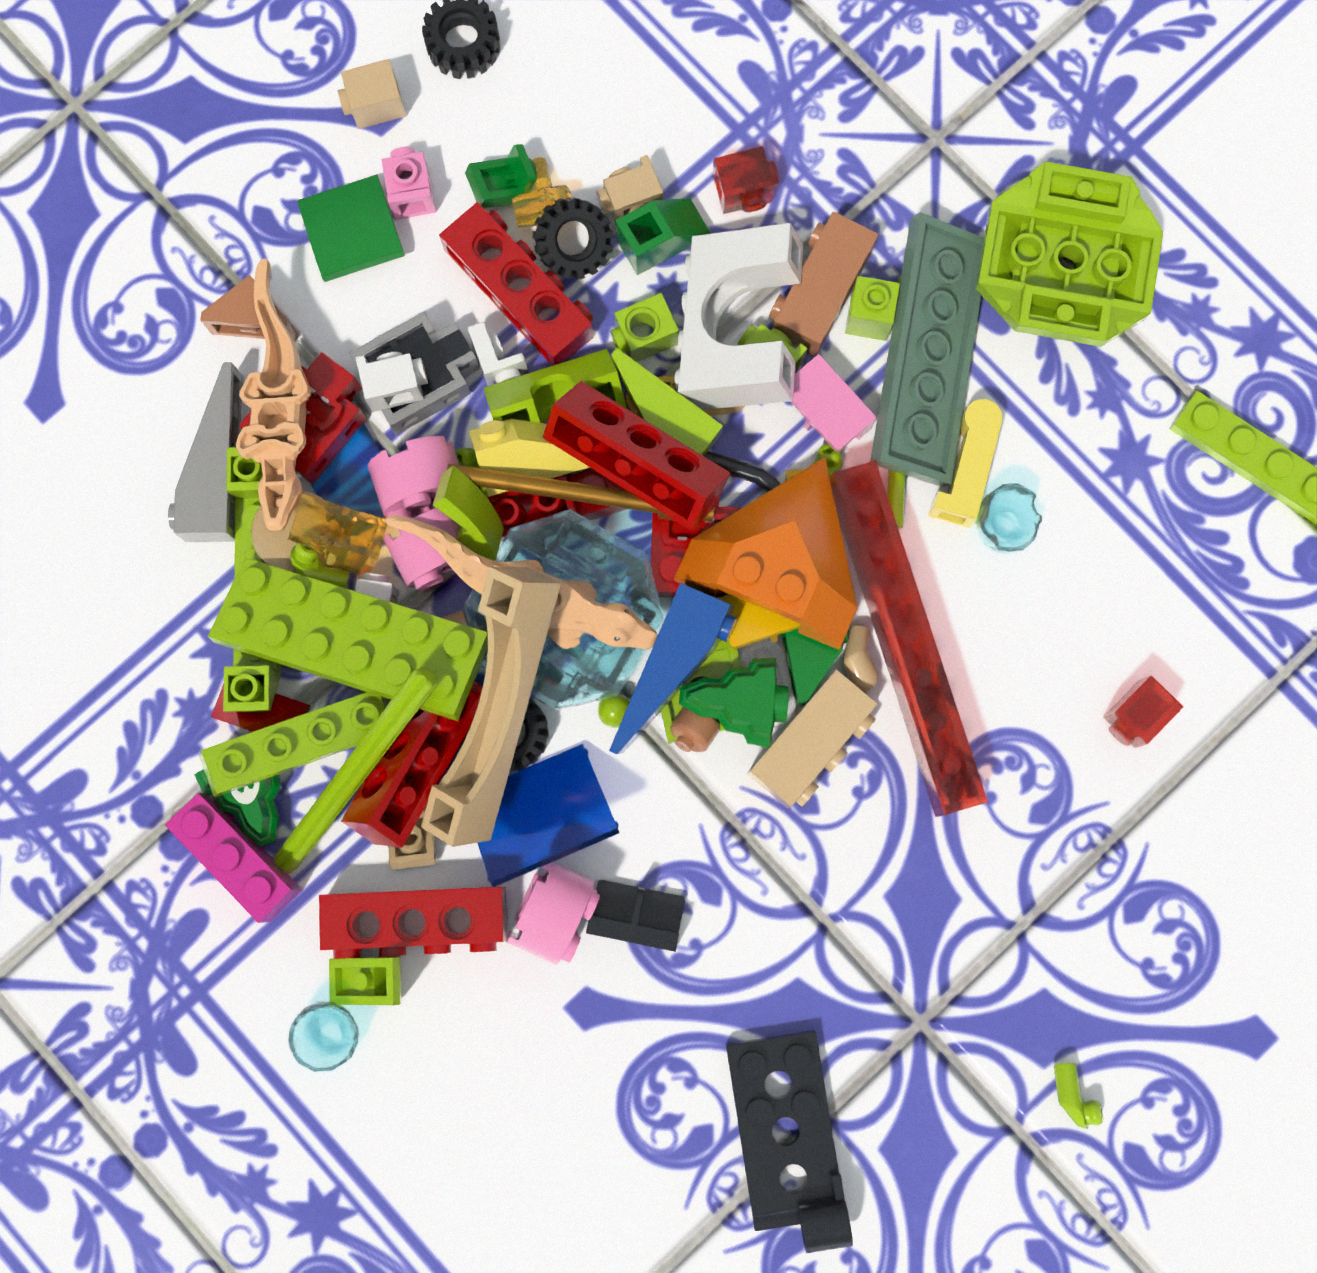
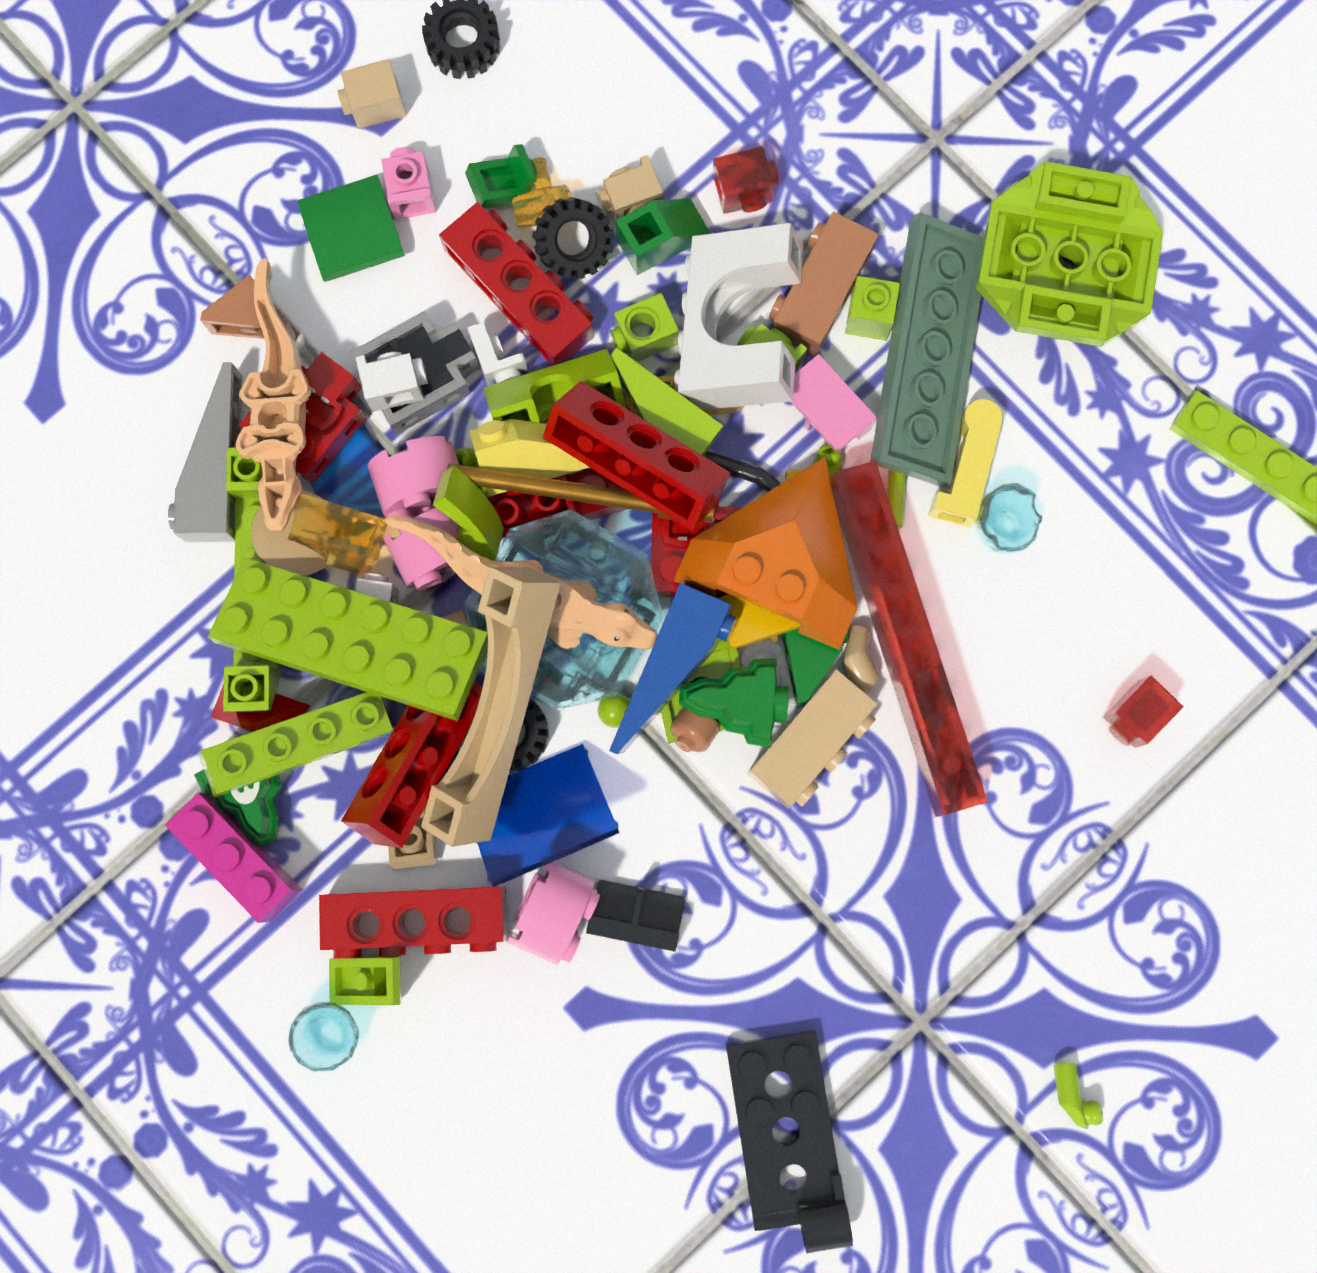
(309, 564): lime arm -> none
(355, 769): lime axle -> none

